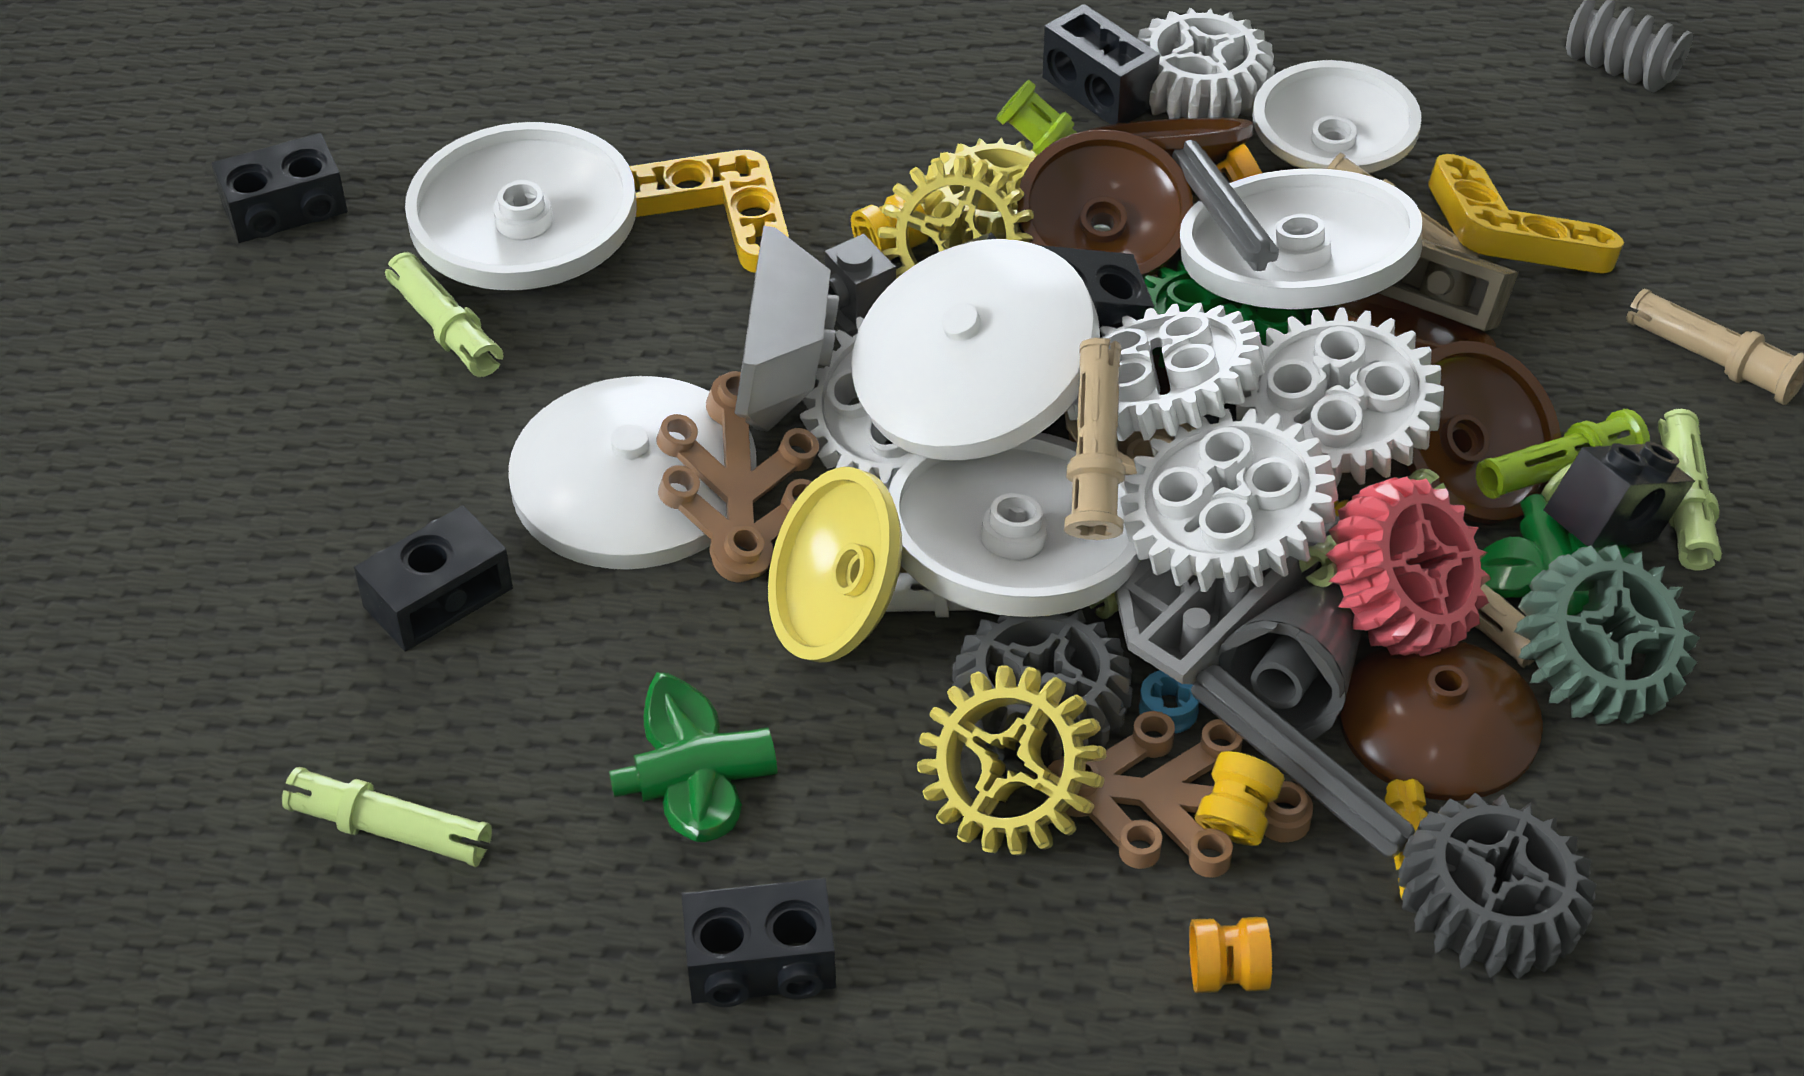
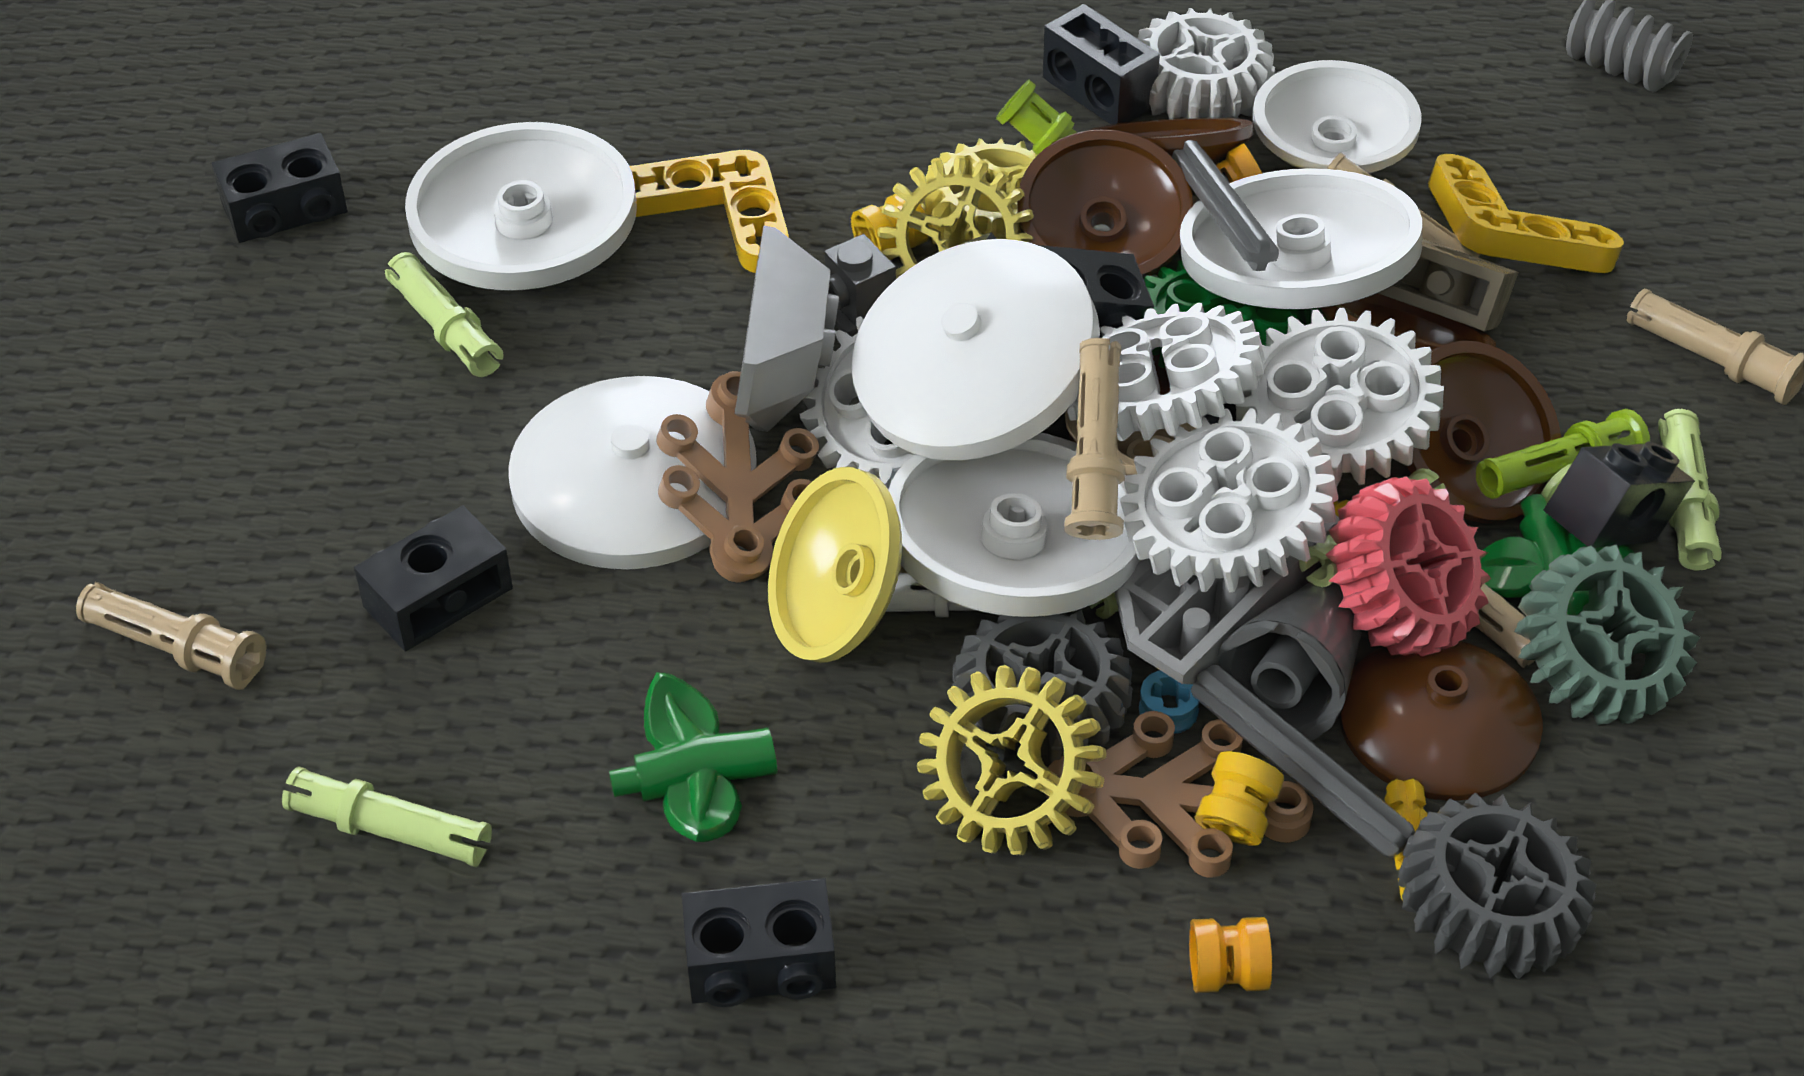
(193, 641): none -> tan pin

